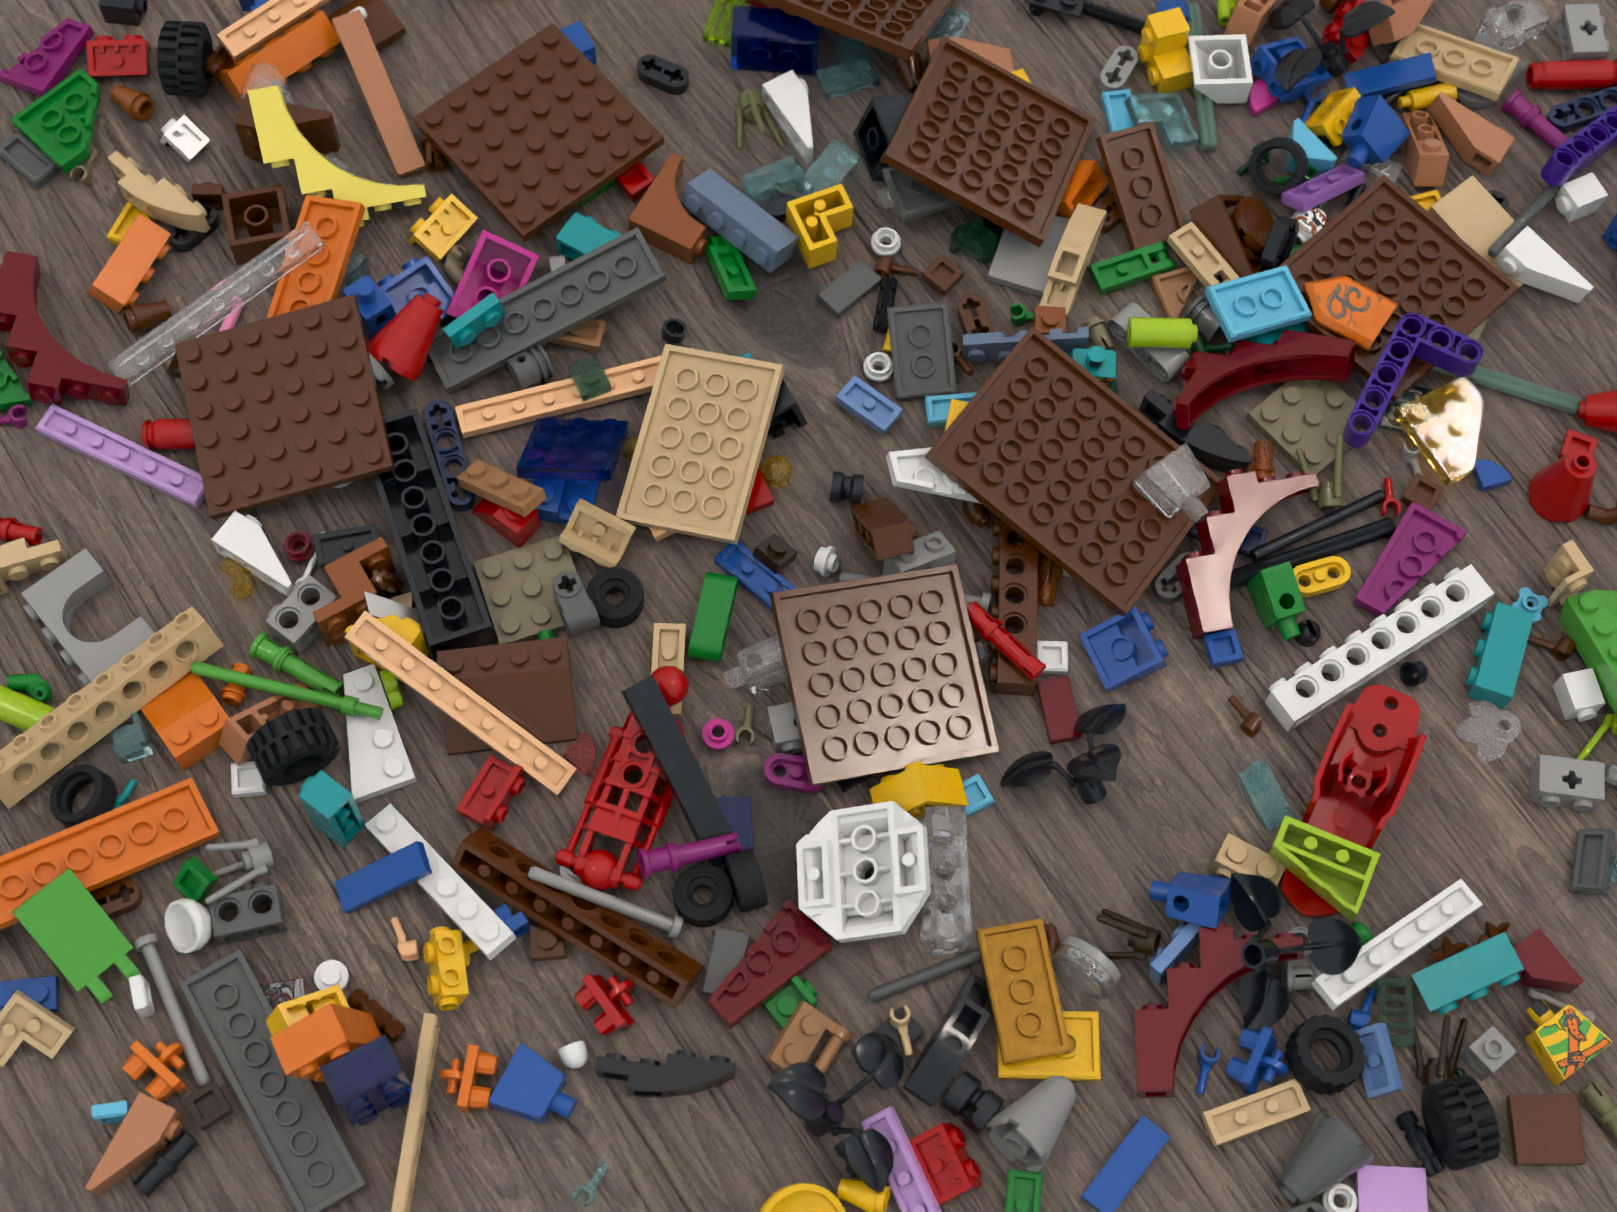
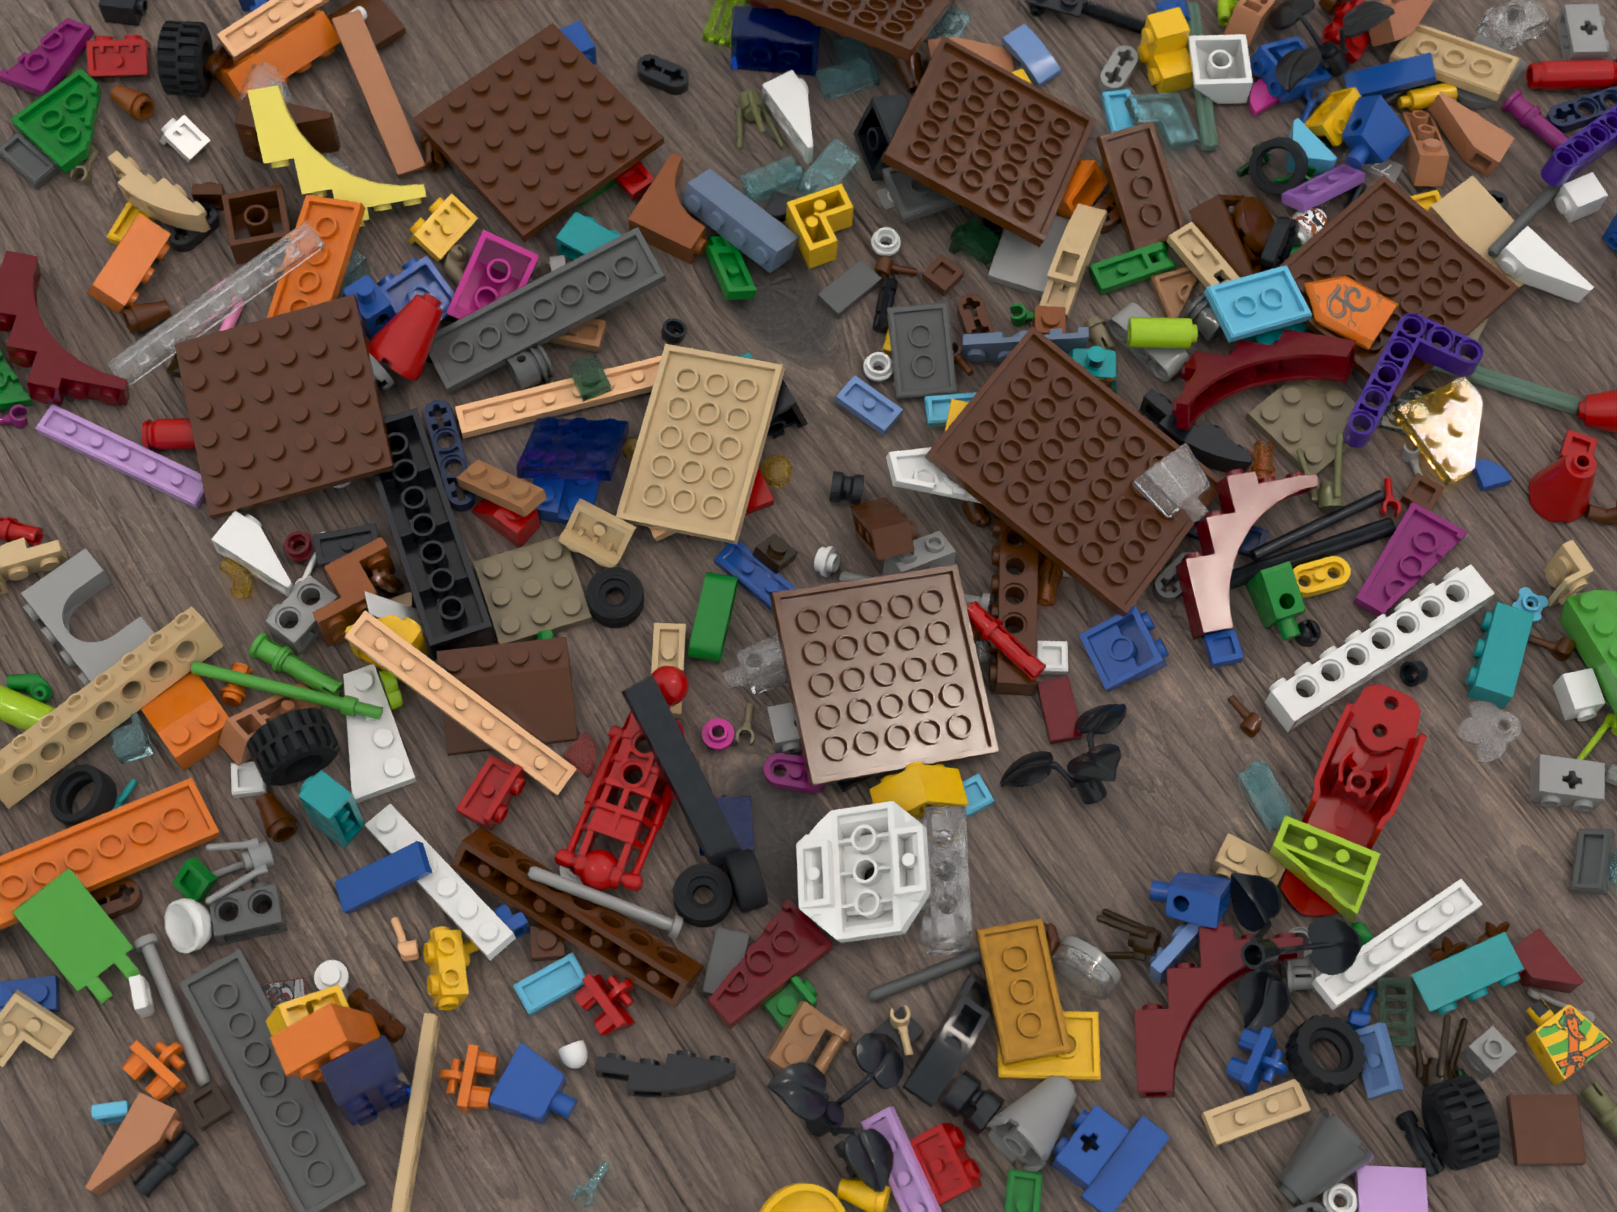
(277, 820): none -> reddish brown cone
(475, 320): teal plate -> none
(550, 984): none -> medium azure tile
(574, 607): dark grey piece -> none
(673, 856): magenta pin -> none
(1032, 55): none -> medium blue slope
(1106, 1136): none -> blue brick
(1201, 346): dark green hand -> none
(1206, 1064): blue hand -> none

